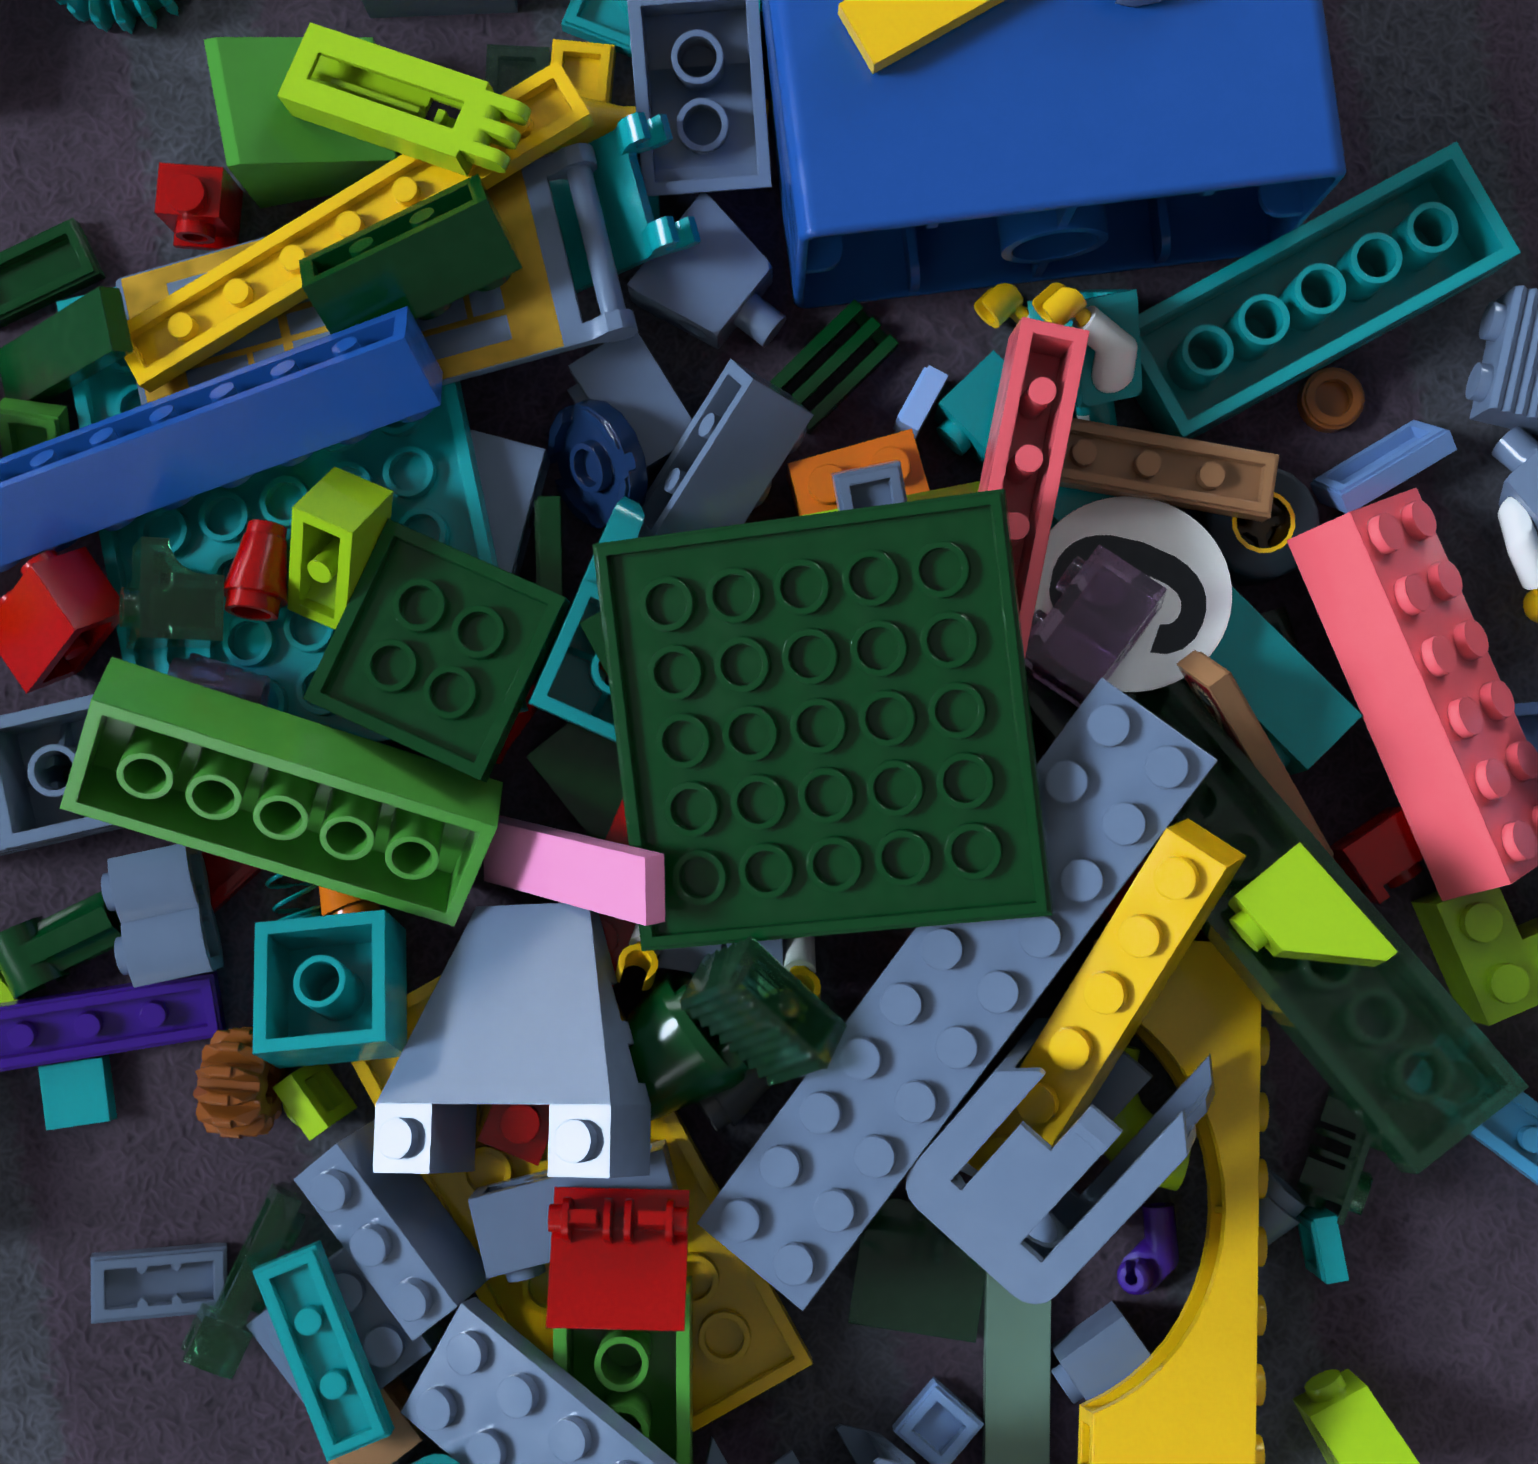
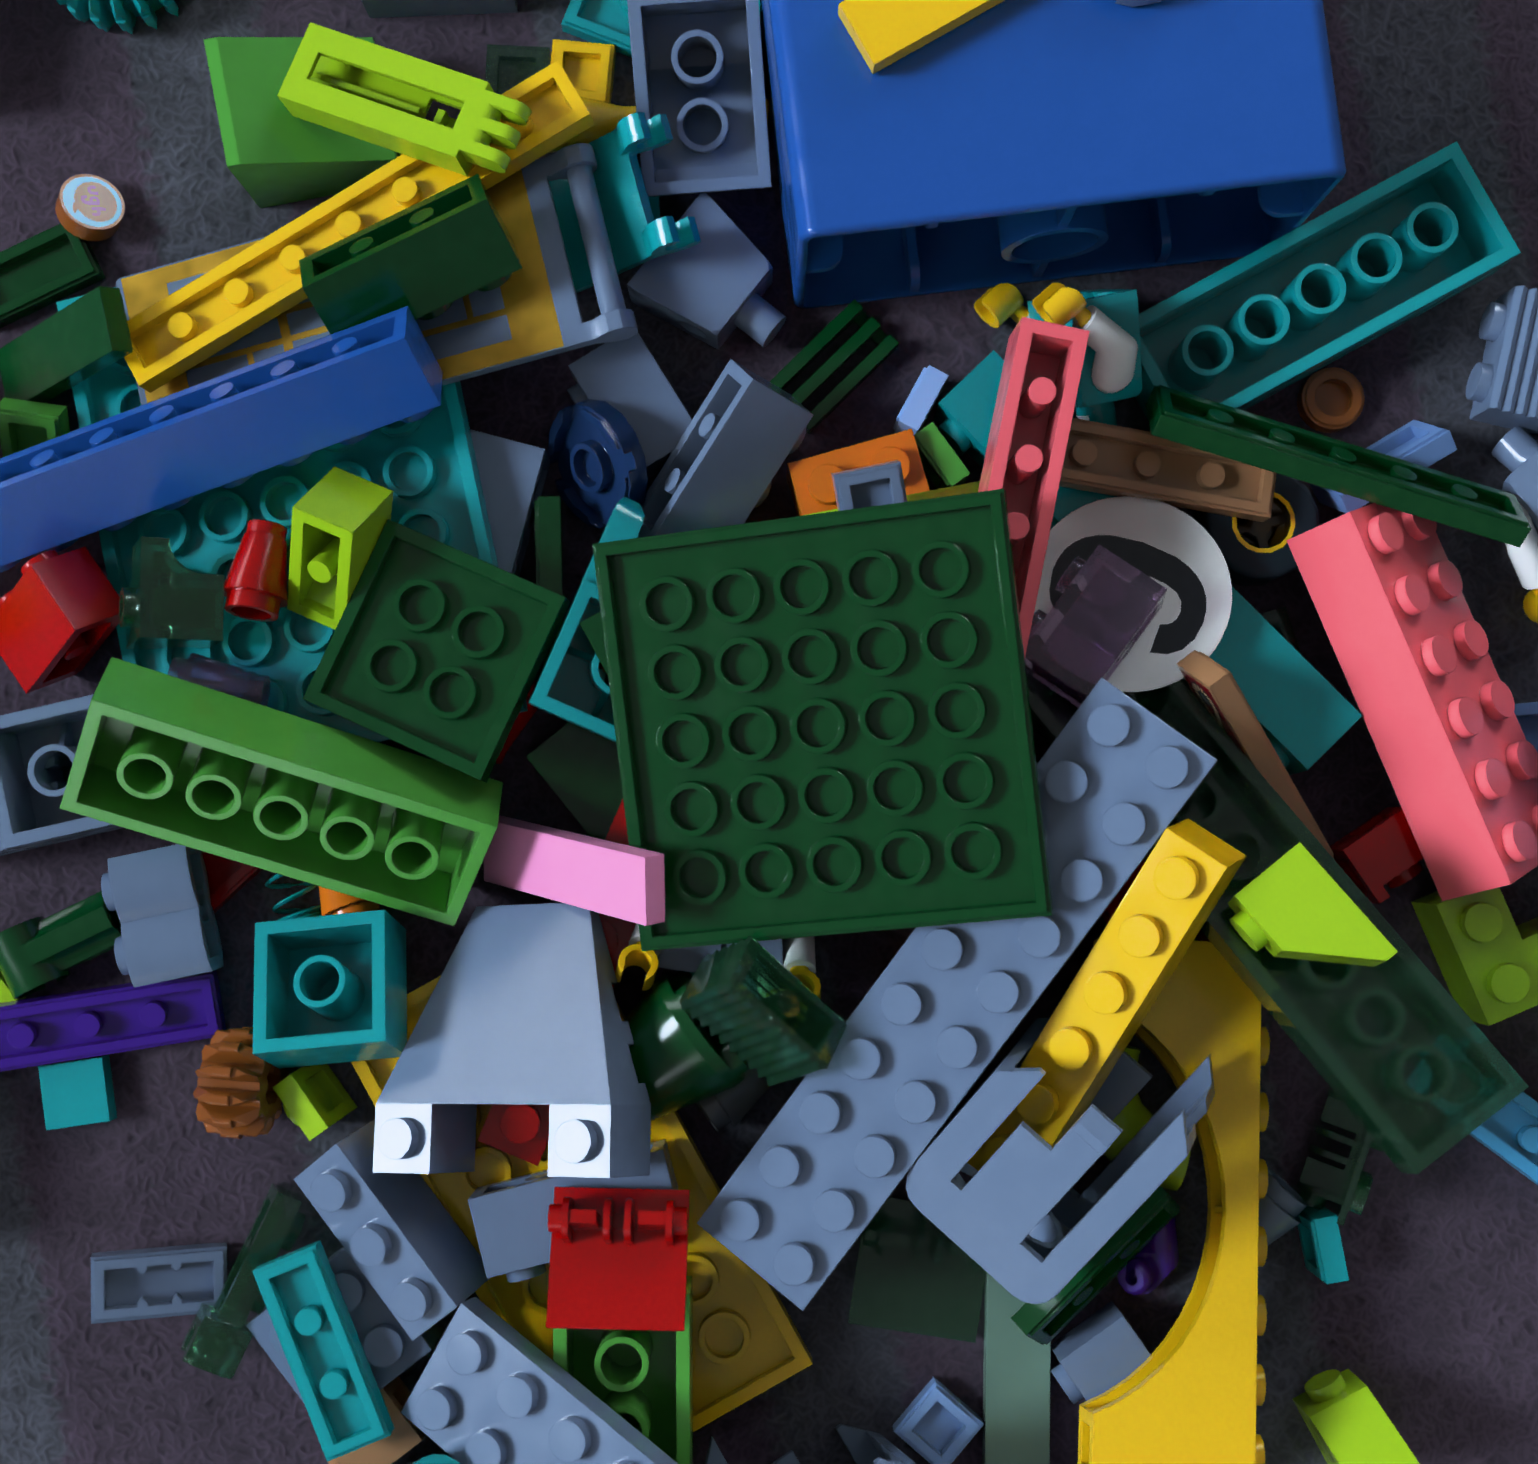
(90, 207): none -> tile
(199, 205): red brick -> none
(939, 458): none -> bright green tile
(1047, 1319): none -> dark green tile
(1336, 465): none -> dark green tile

